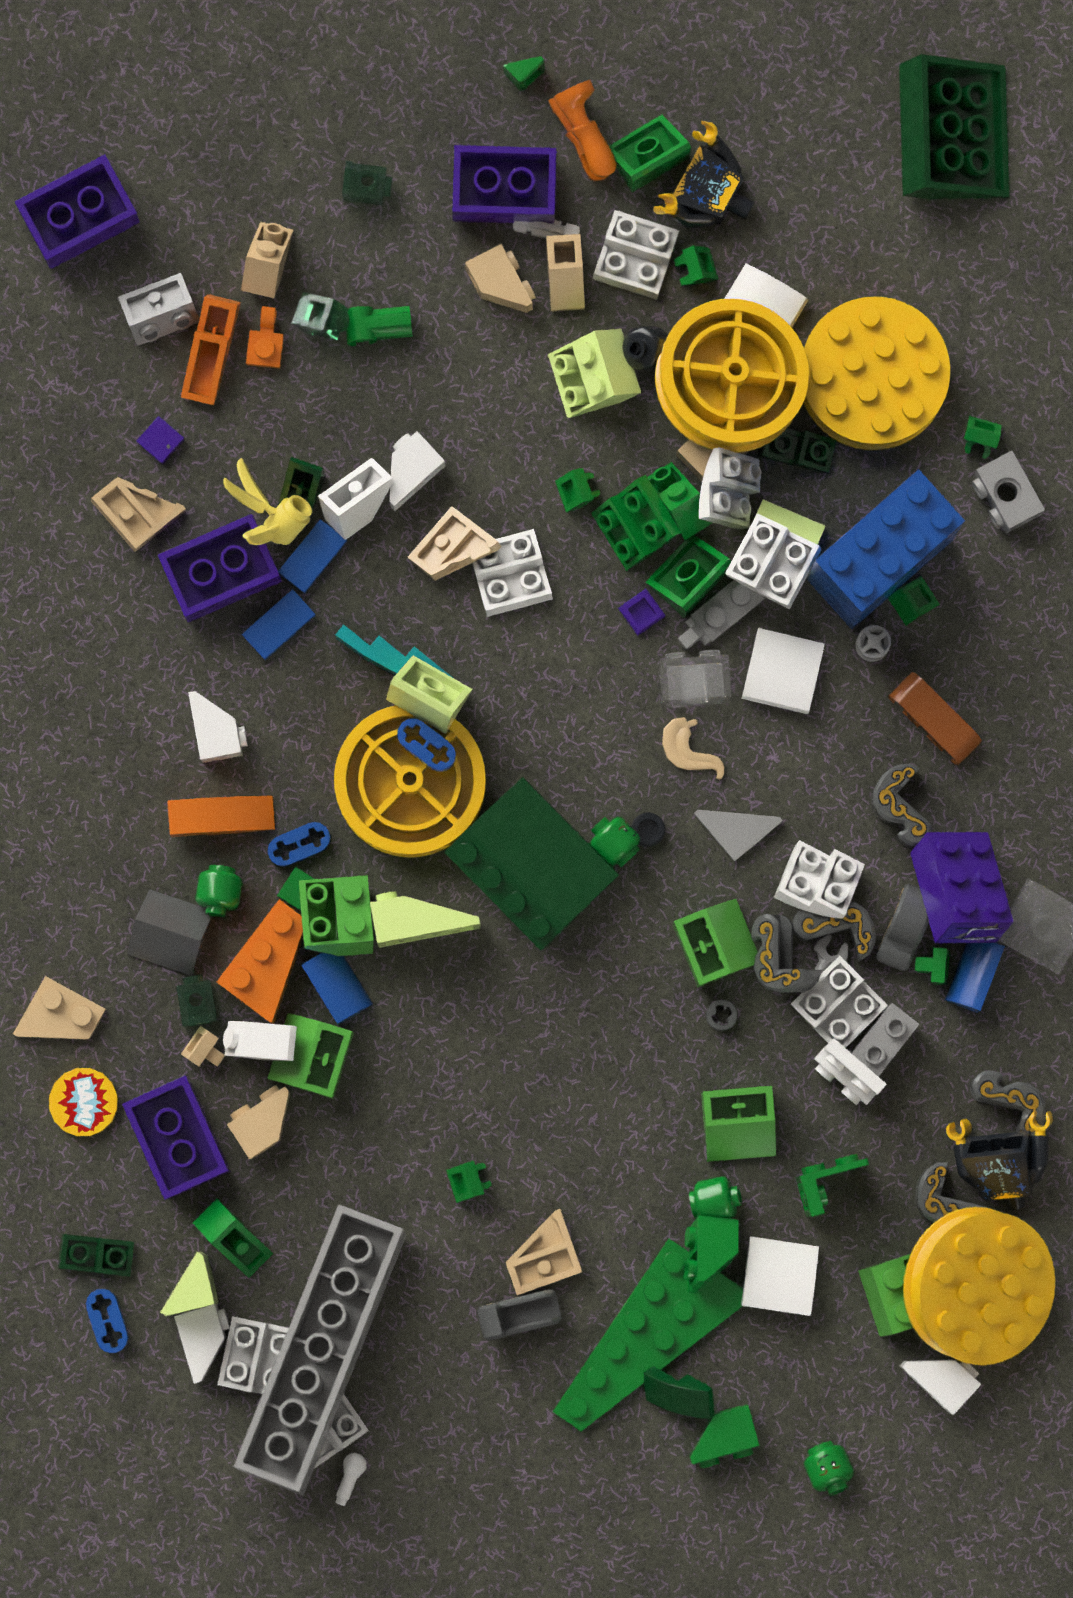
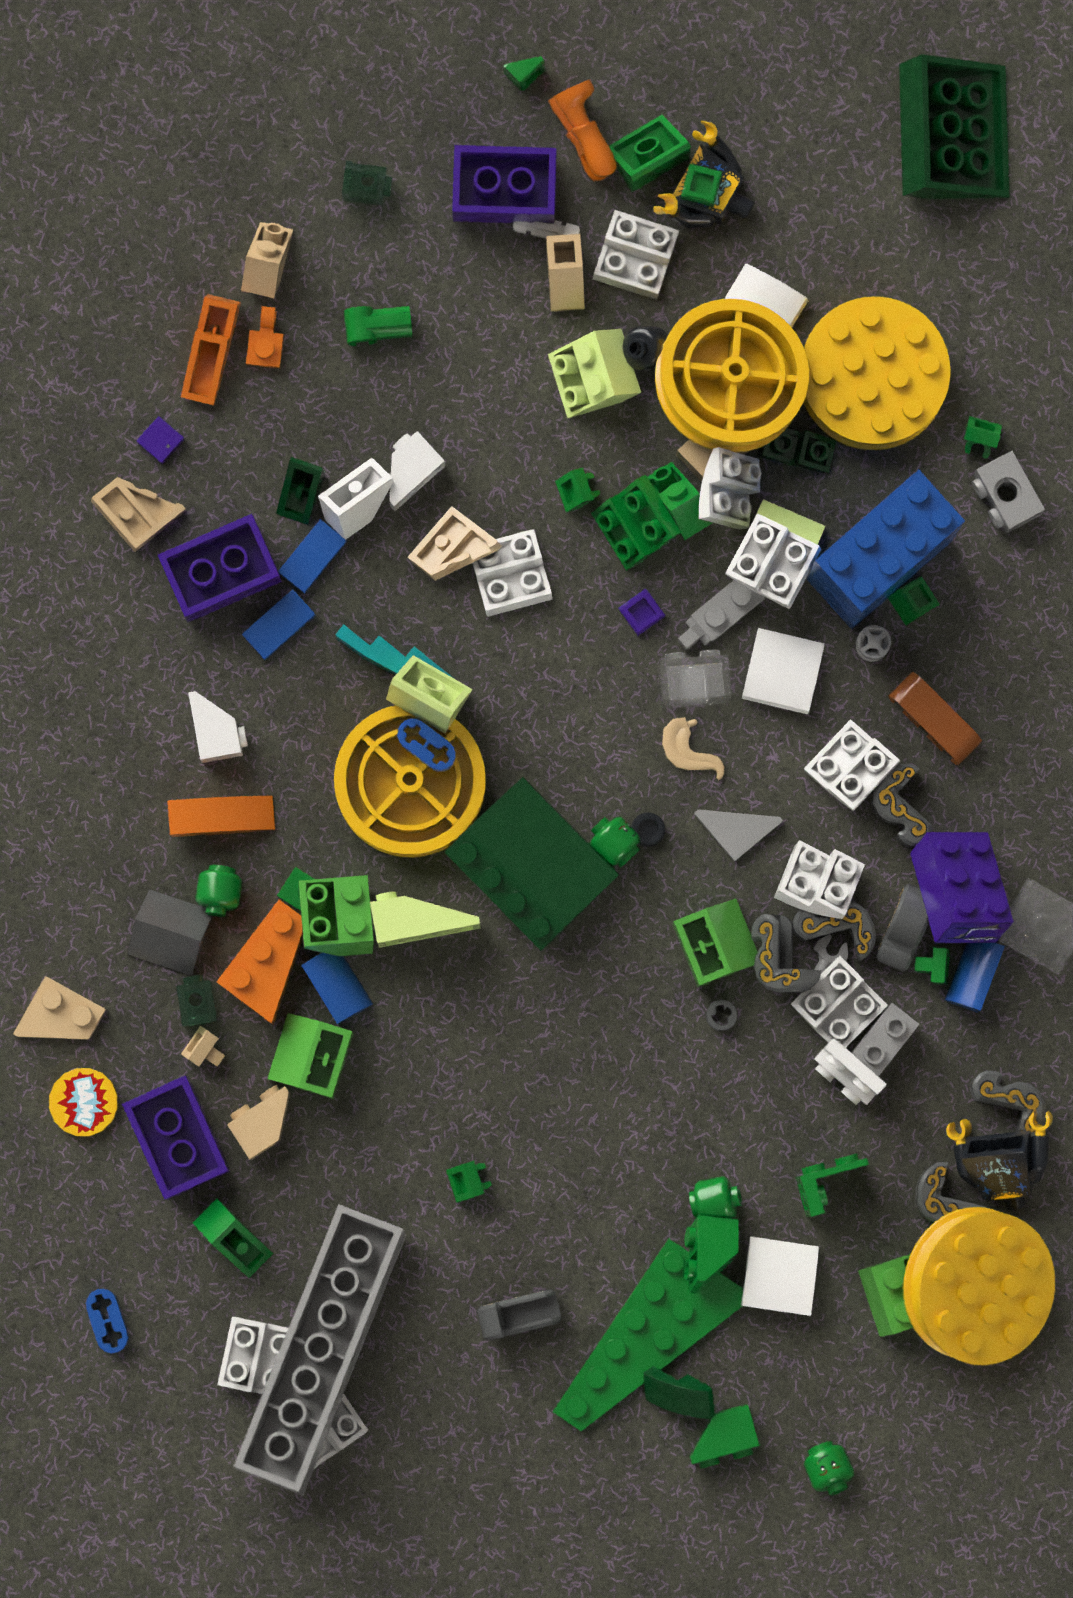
(77, 211): dark purple brick -> none
(96, 1255): dark green slope -> none
(159, 309): light grey bracket -> none
(194, 1289): yellowish green slope -> none
(202, 1337): white slope -> none
(260, 1041): white slope -> none
(283, 521): light yellow plant -> none
(302, 852): blue beam -> none
(328, 317): clear green brick -> none
(353, 1466): white piece -> none
(497, 281): tan slope -> none
(544, 1256): tan wing -> none
(689, 574): green slope -> none
(699, 265): green tile -> none
(701, 185): none -> green tile
(739, 1123): bright green slope -> none
(851, 765): none -> white slope
(944, 1381): white slope -> none

